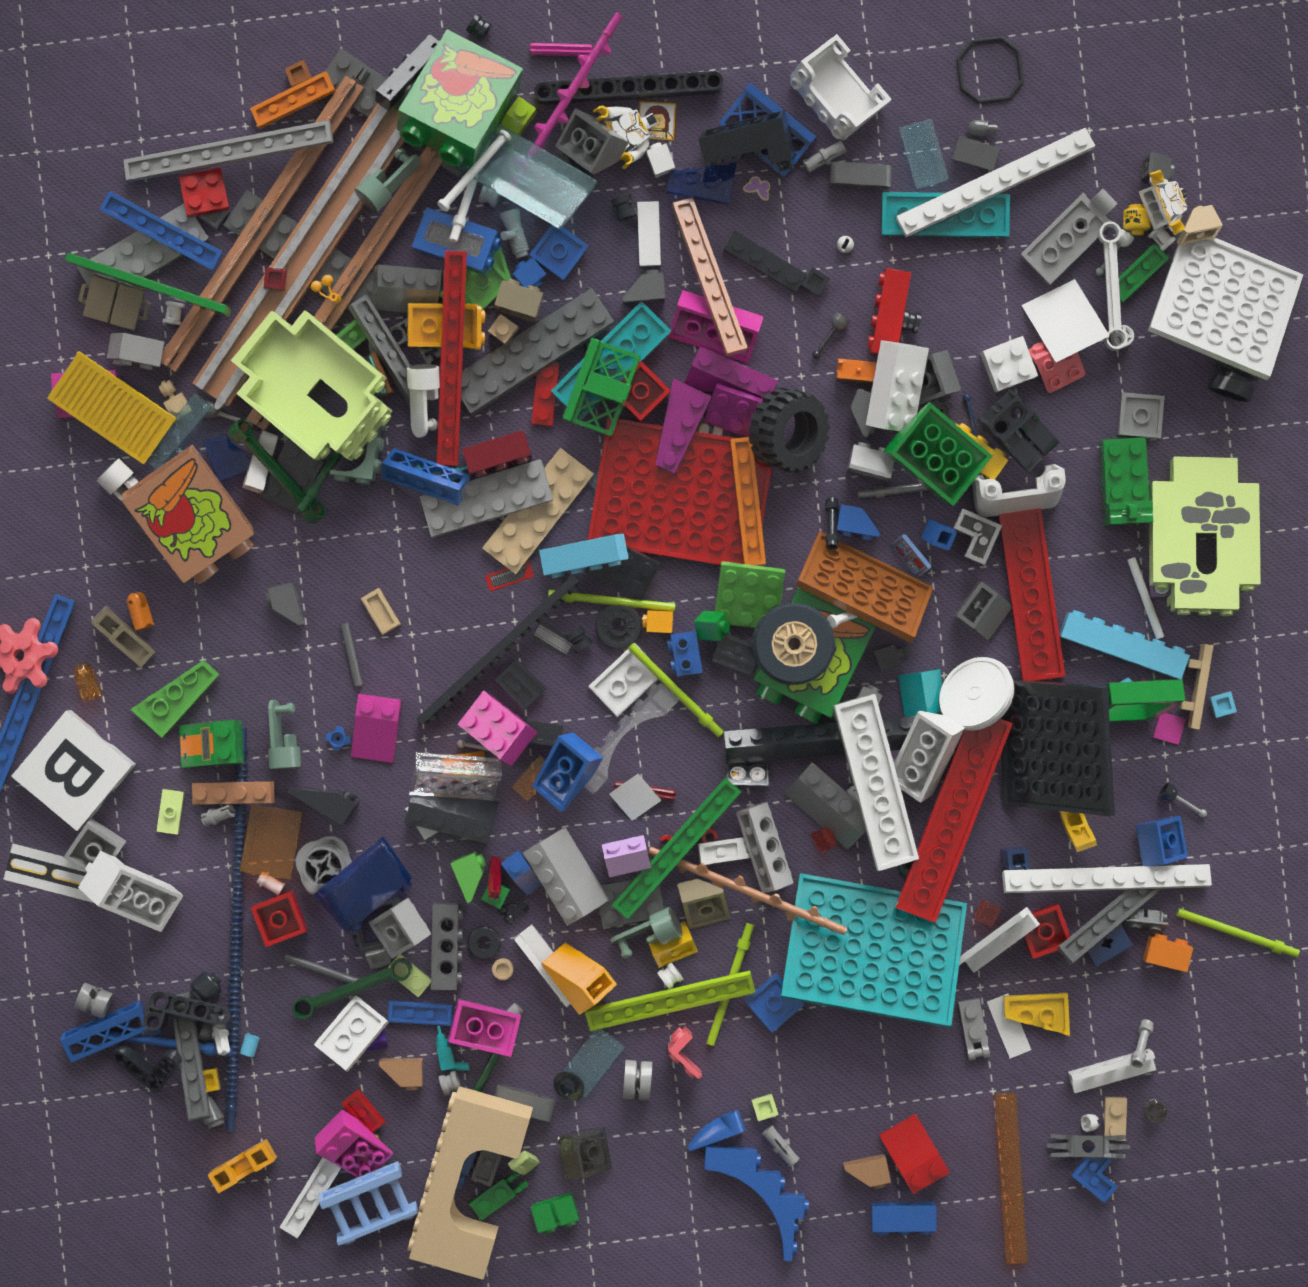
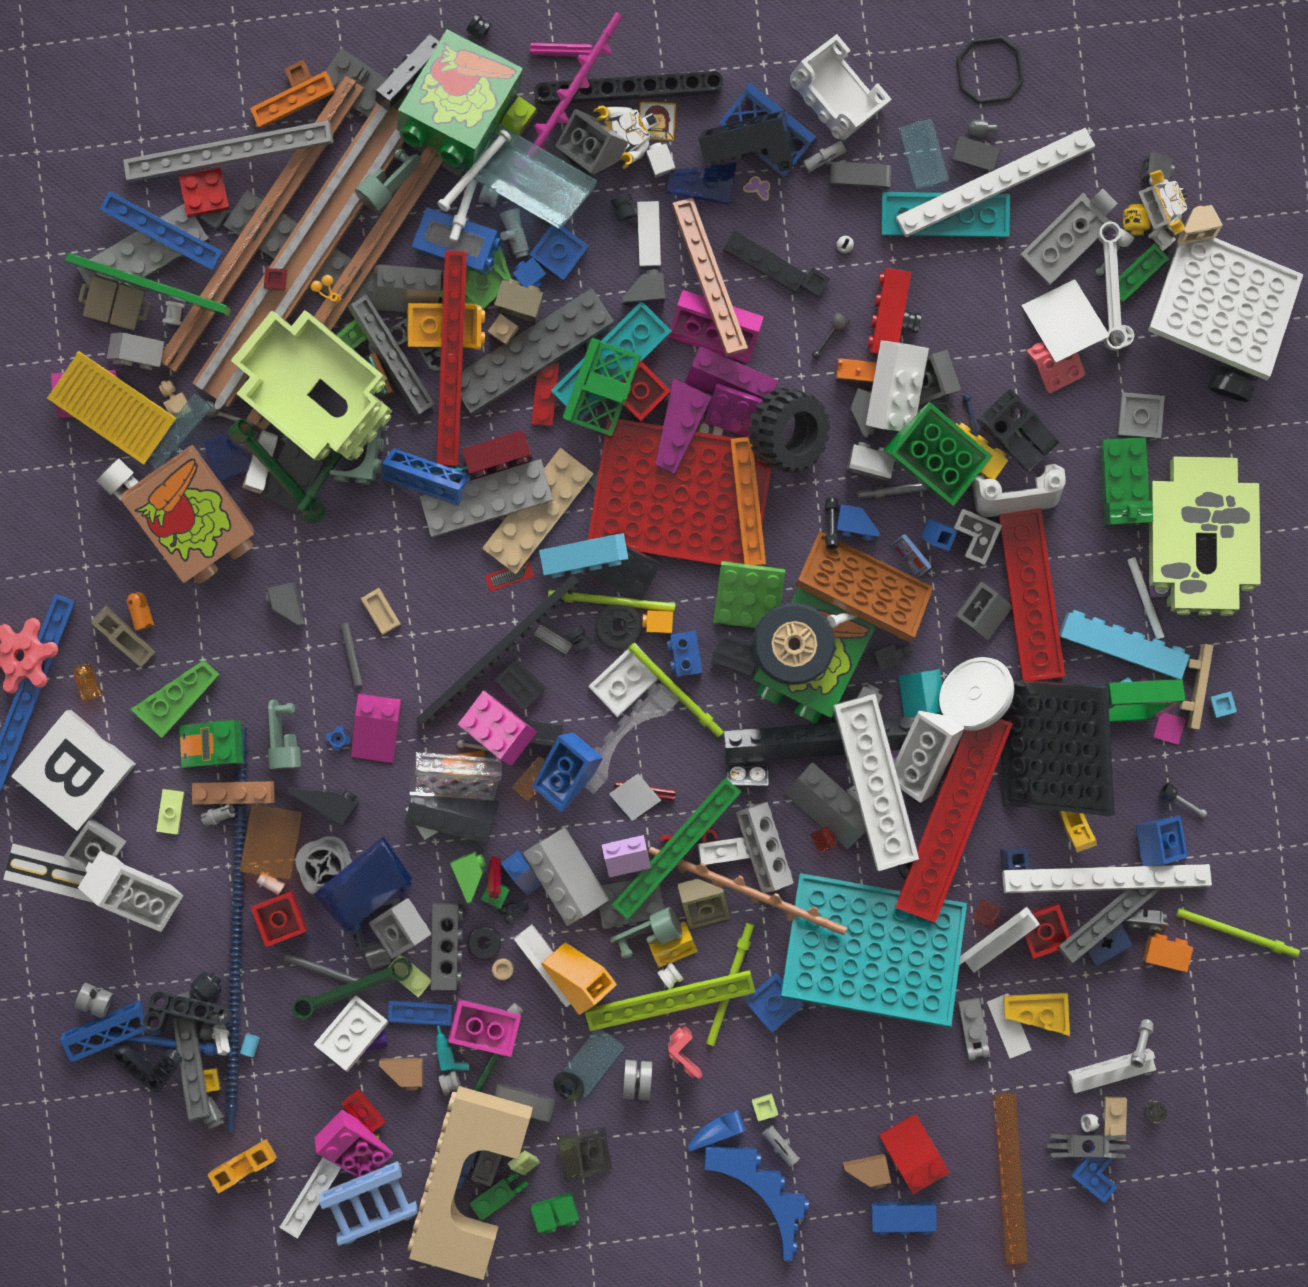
(423, 386): white piece -> none
(711, 625): green brick -> none
(1008, 364): white brick -> none

